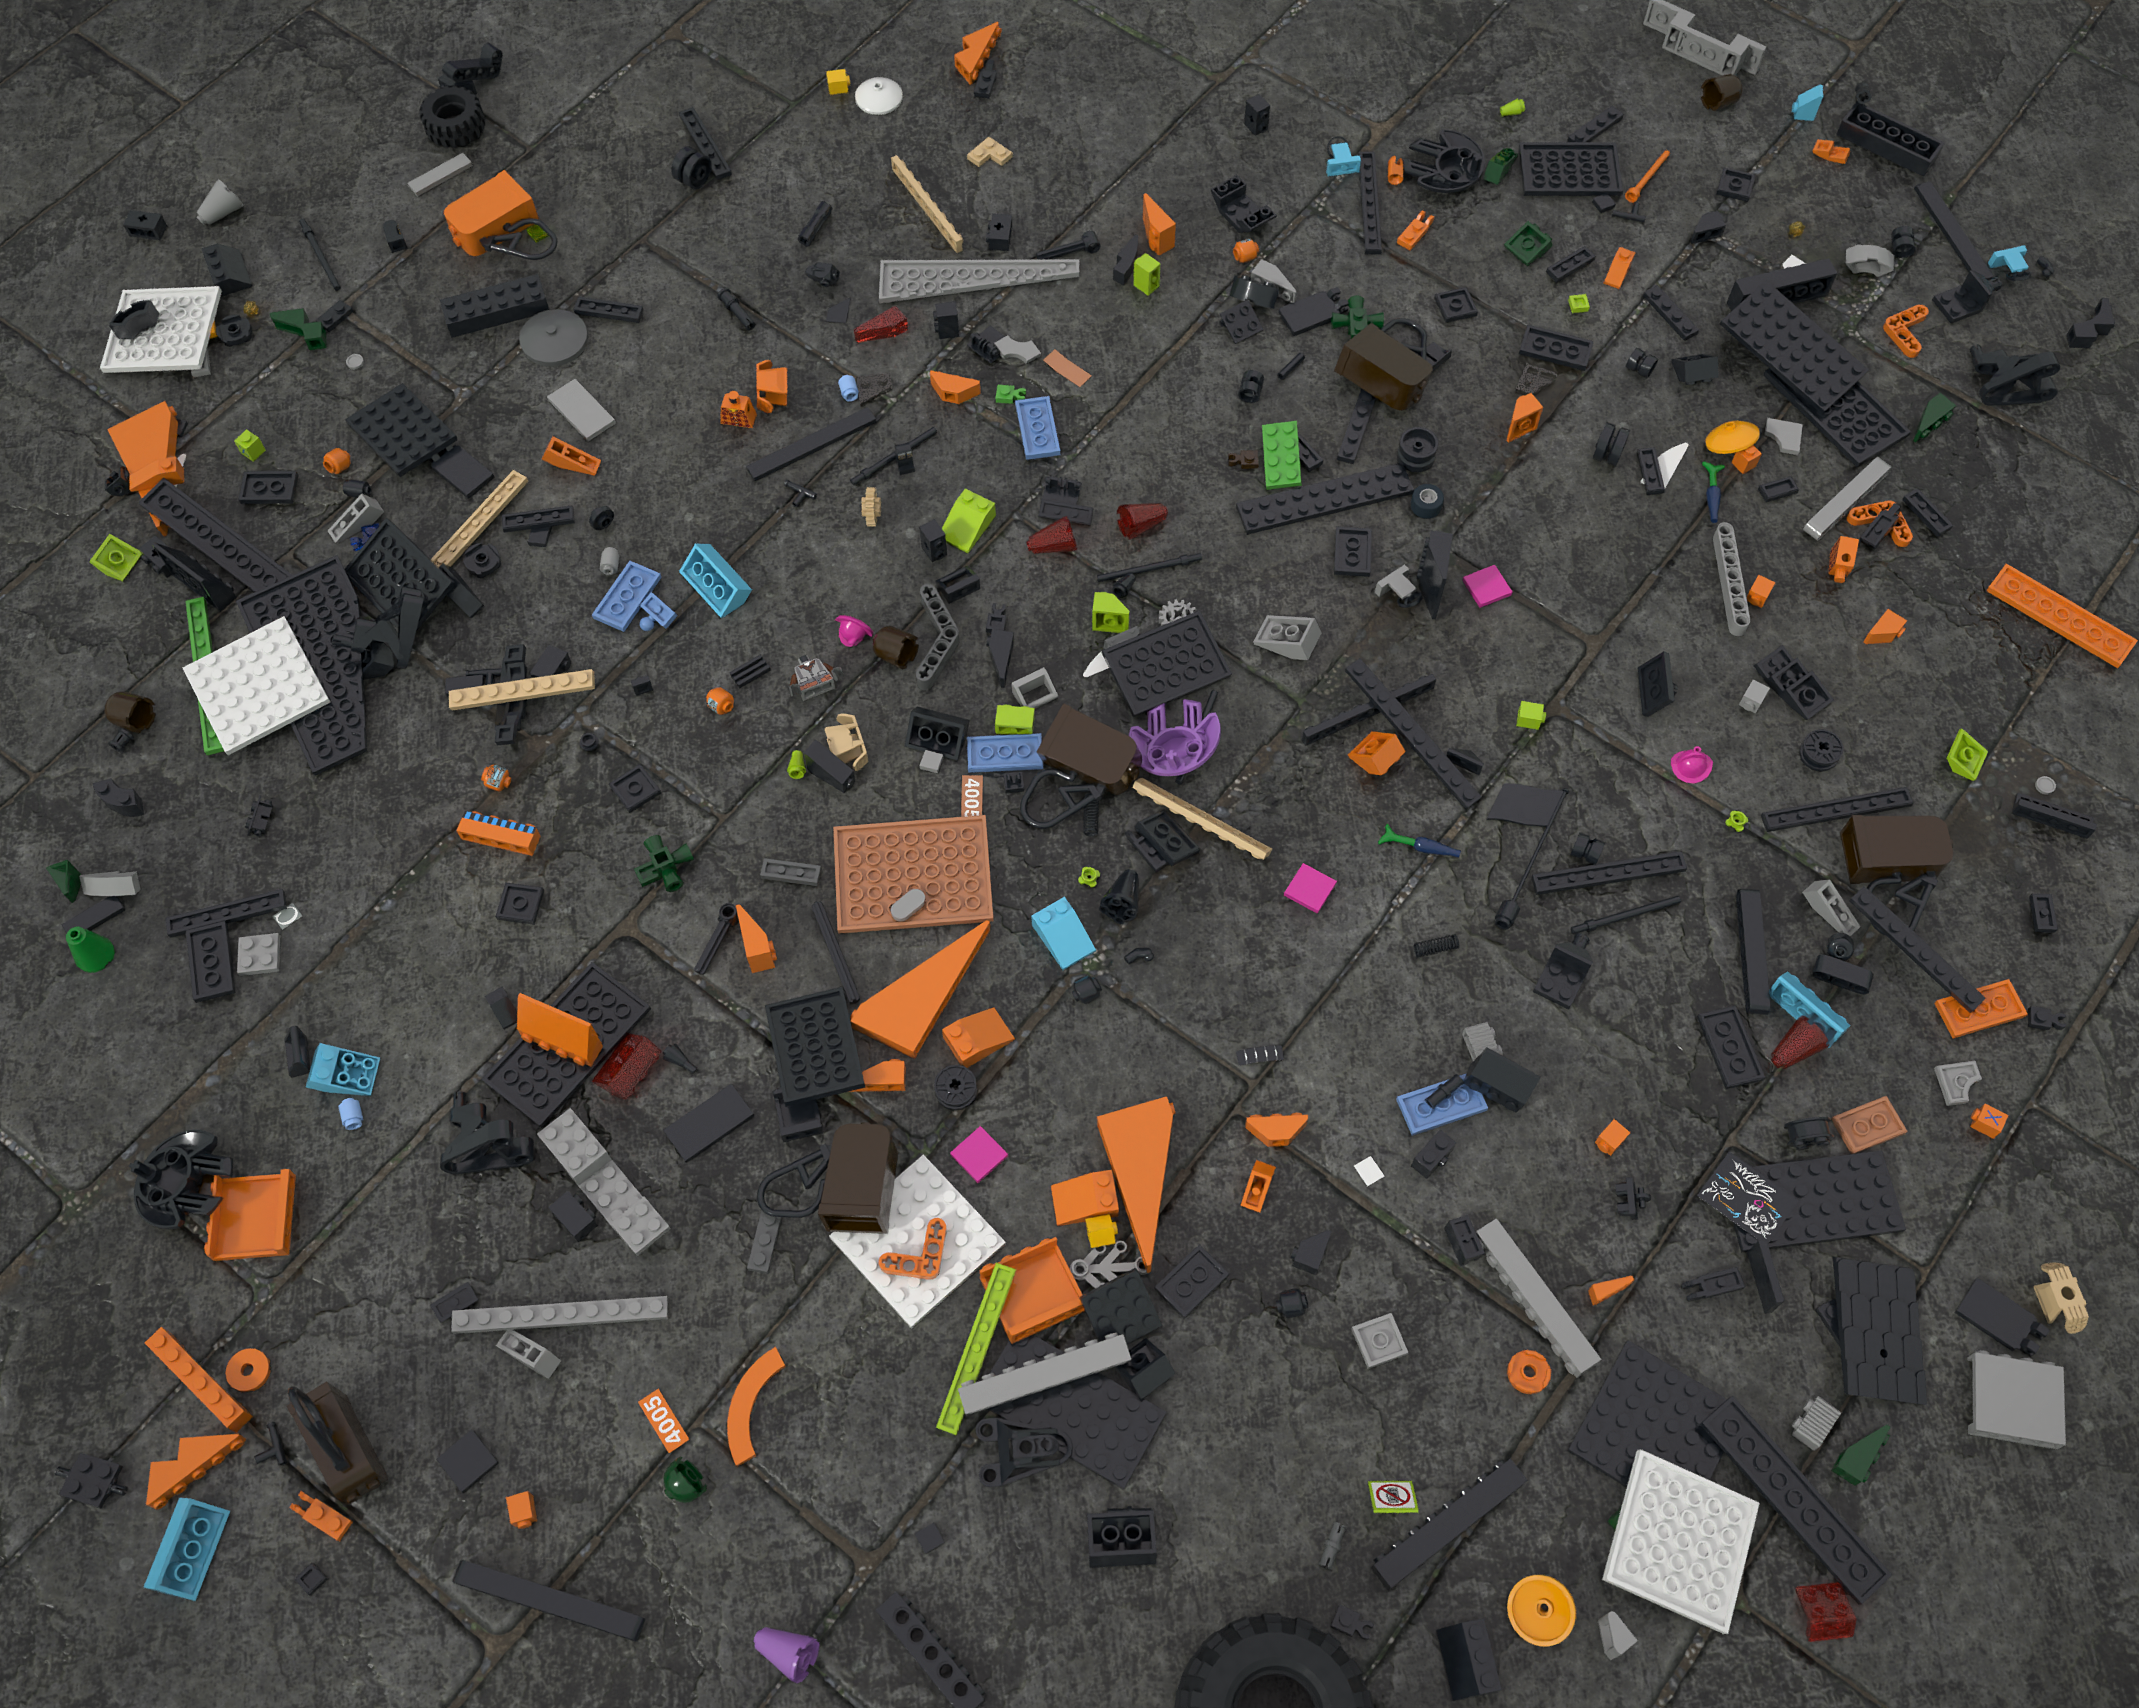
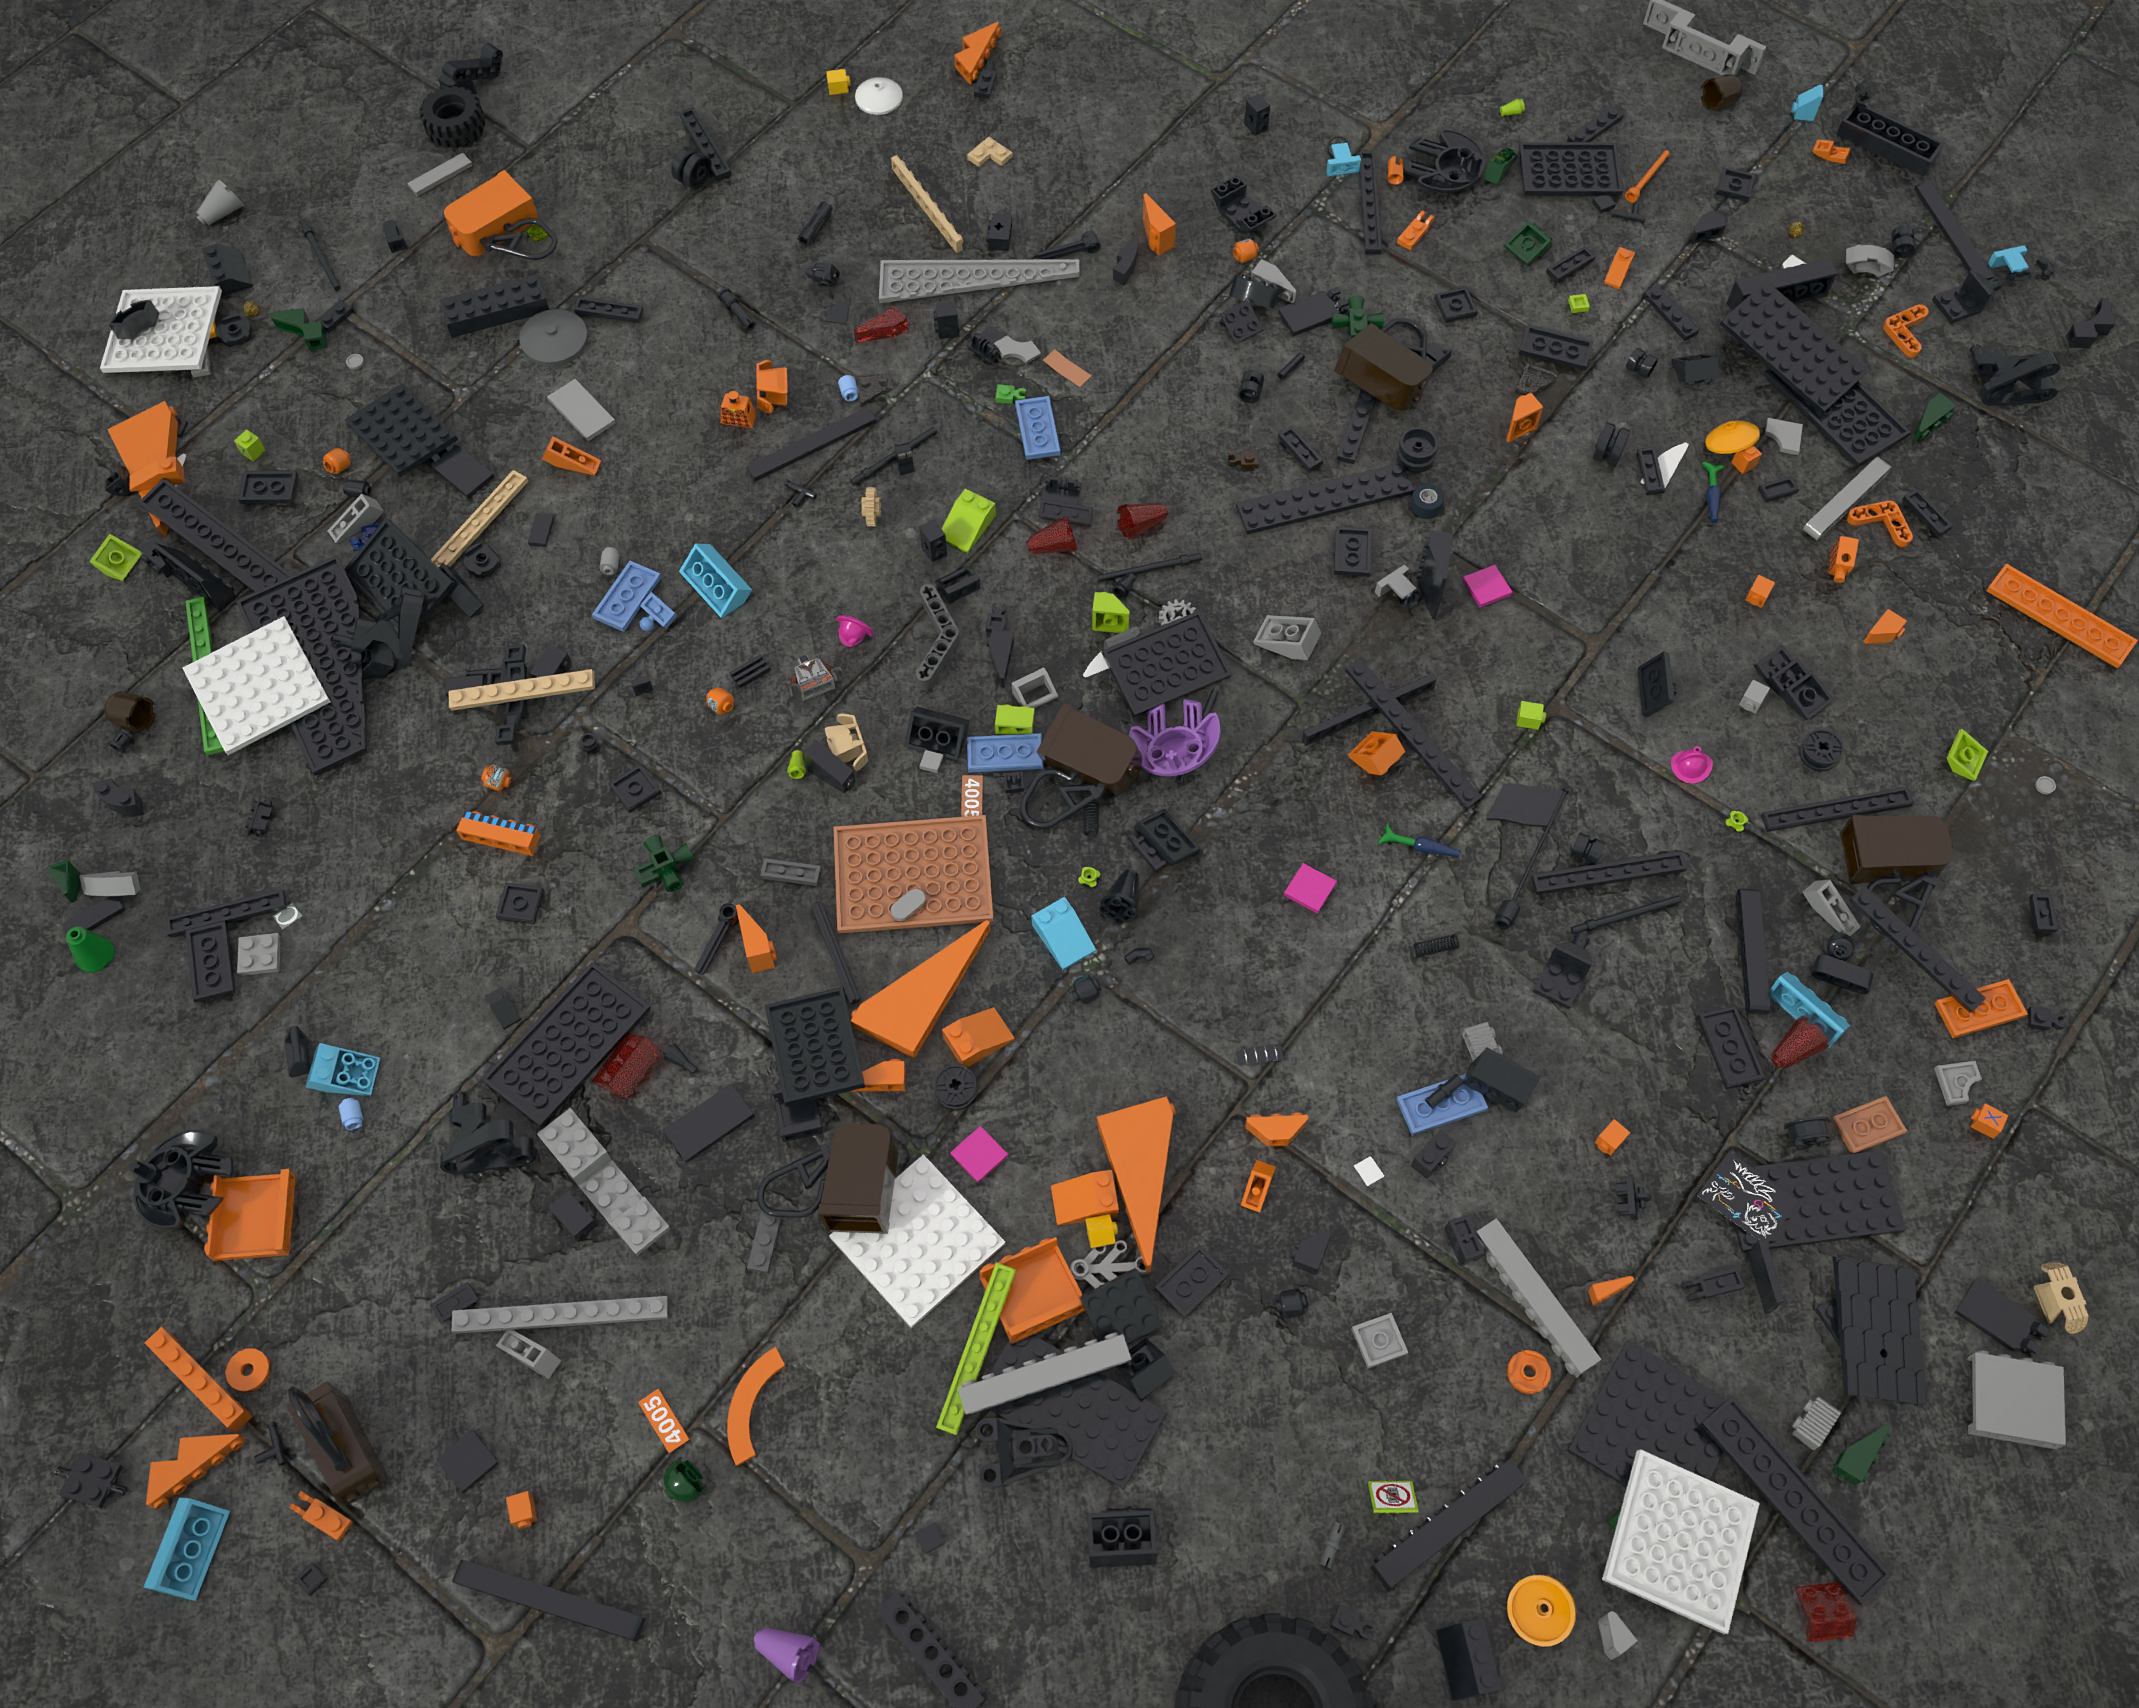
(145, 225): black brick -> none
(538, 518): black tile -> none
(557, 1031): orange slope -> none
(601, 517): black plate -> none
(895, 646): dark brown cylinder -> none
(920, 1262): orange beam -> none
(954, 388): orange slope -> none
(1146, 274): lime brick -> none
(1198, 816): tan plate -> none
(1281, 455): bright green plate -> none
(1465, 759): black slope -> none
(1731, 579): light grey beam -> none
(1881, 526): black hinge -> none
(2053, 815): black fence -> none

